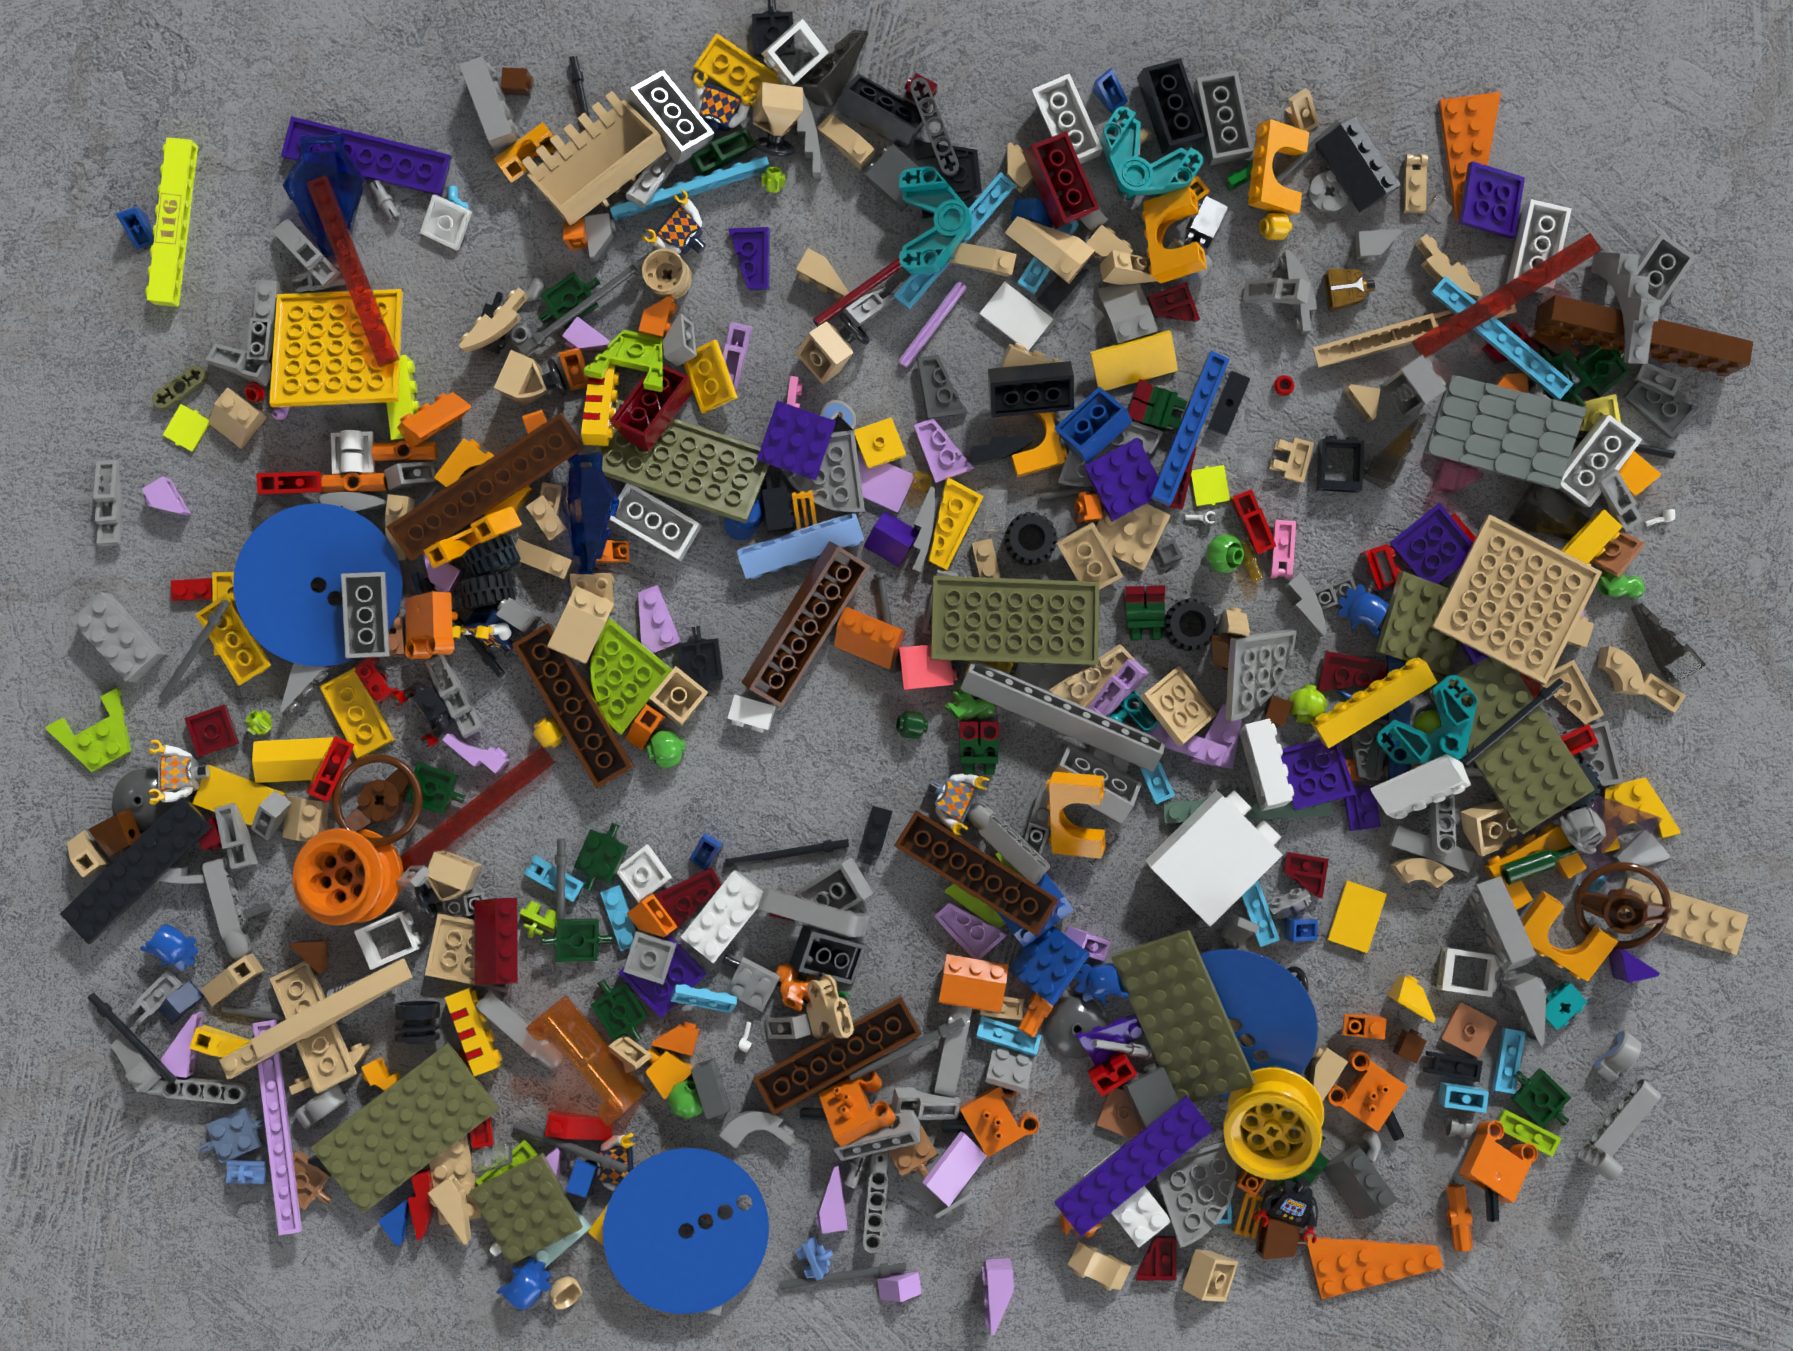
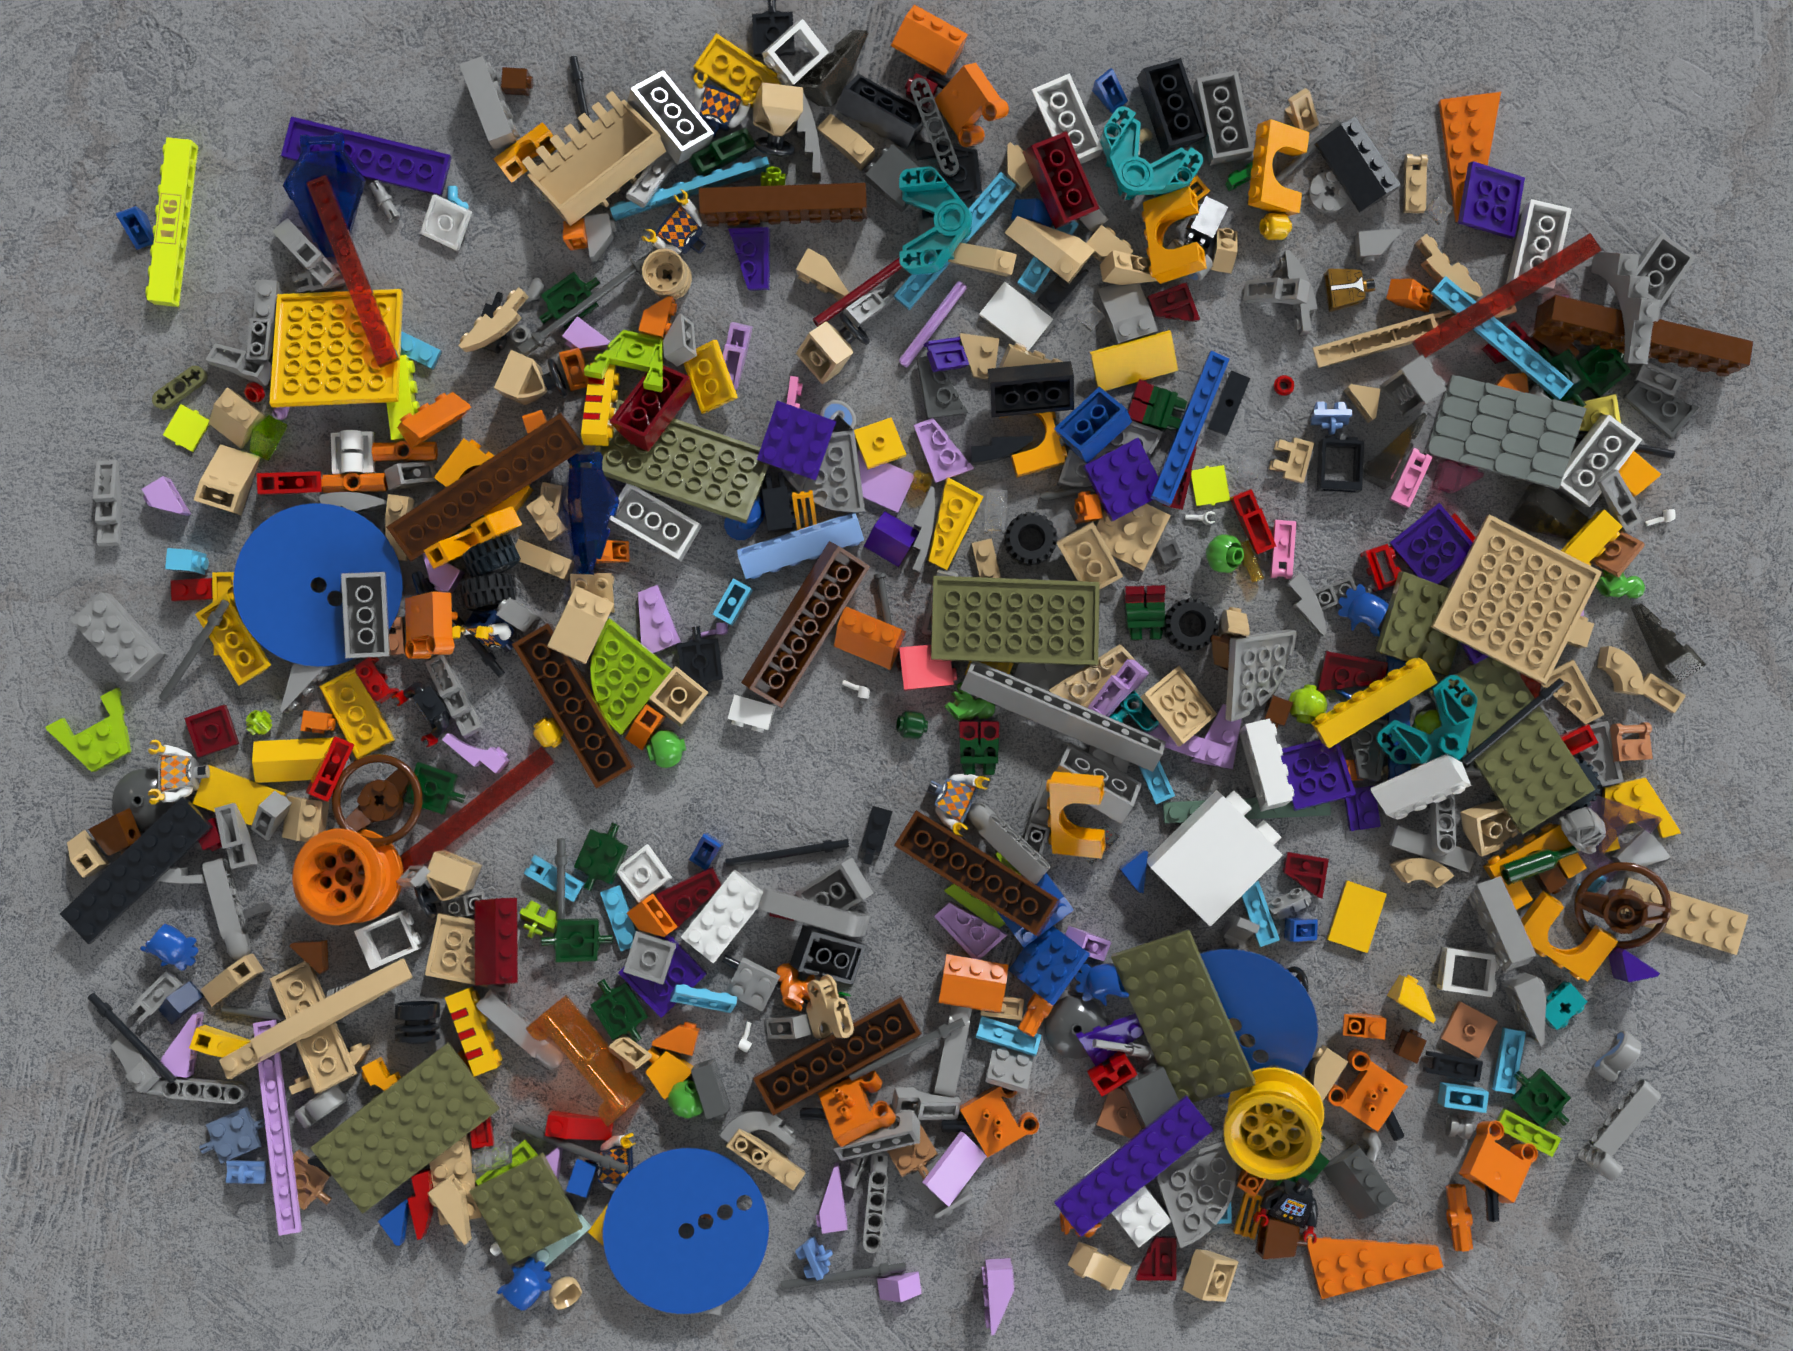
(186, 561): none -> medium azure brick
(227, 480): none -> tan slope
(266, 437): none -> clear neon green slope
(317, 721): none -> orange brick
(419, 350): none -> medium azure plate
(721, 629): none -> lavender hand
(732, 602): none -> medium azure brick
(766, 1158): none -> tan slope
(783, 204): none -> reddish brown brick
(863, 692): none -> white hand
(929, 40): none -> orange slope
(946, 354): none -> dark purple plate
(966, 100): none -> orange piece
(981, 353): none -> tan wing
(1135, 870): none -> blue slope
(1224, 250): none -> tan slope
(1331, 418): none -> medium blue hips
(1409, 294): none -> orange slope
(1410, 478): none -> bright pink plate
(1551, 880): none -> reddish brown brick
(1633, 748): none -> nougat plate

